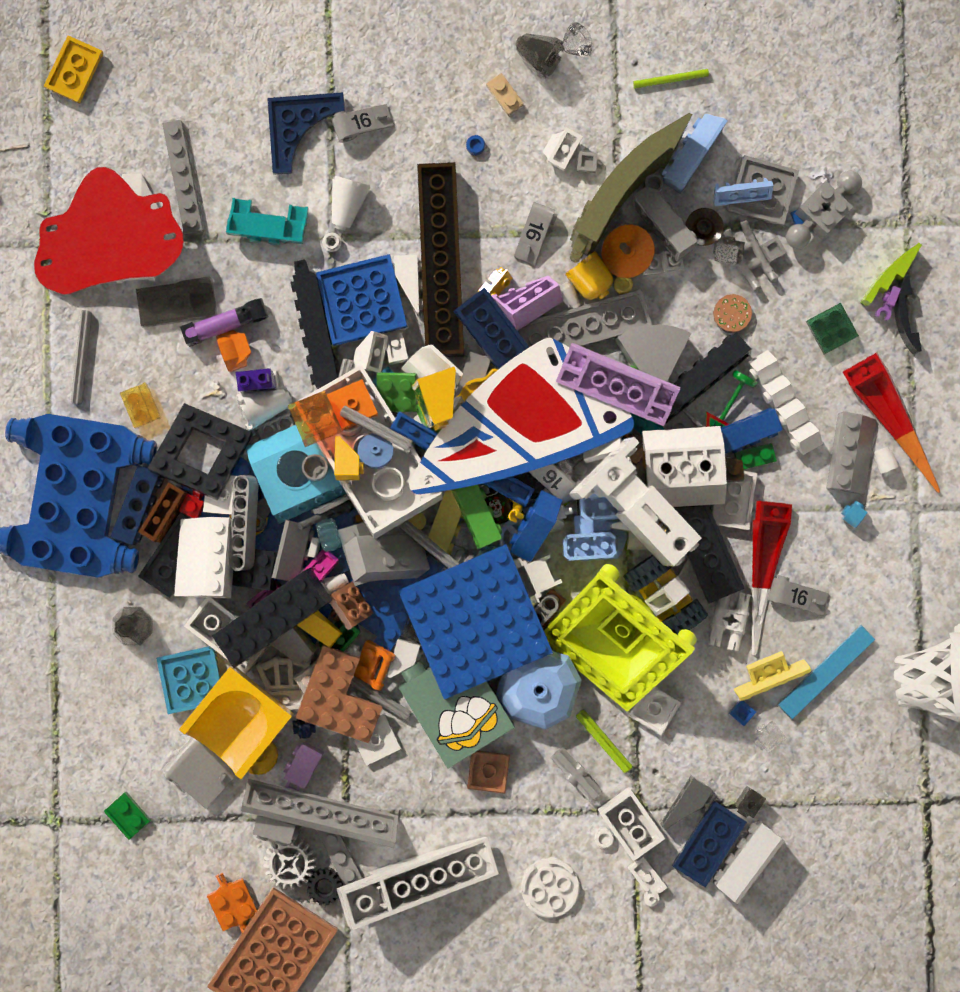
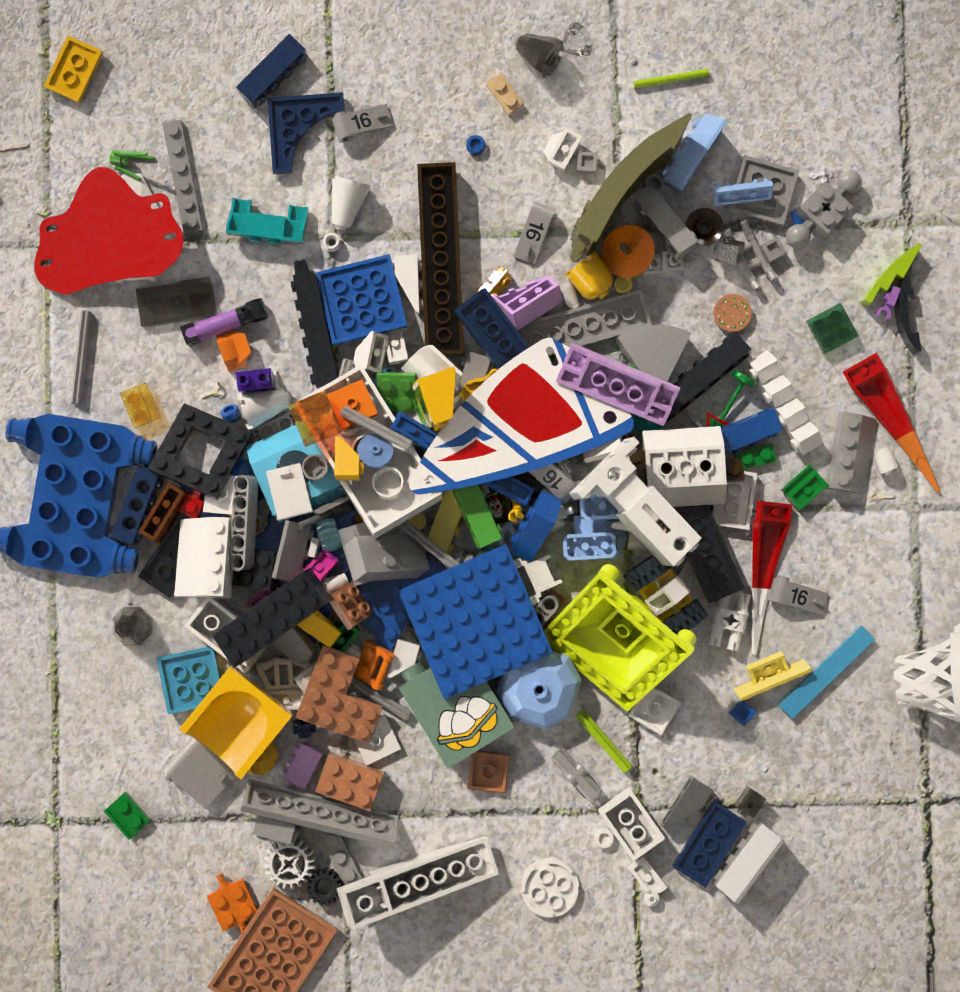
(122, 158): none -> bright green plant
(231, 413): none -> blue tile
(272, 71): none -> dark blue brick
(289, 491): none -> white container
(349, 781): none -> nougat brick
(804, 487): none -> green plate
(854, 513): dark azure plate -> none

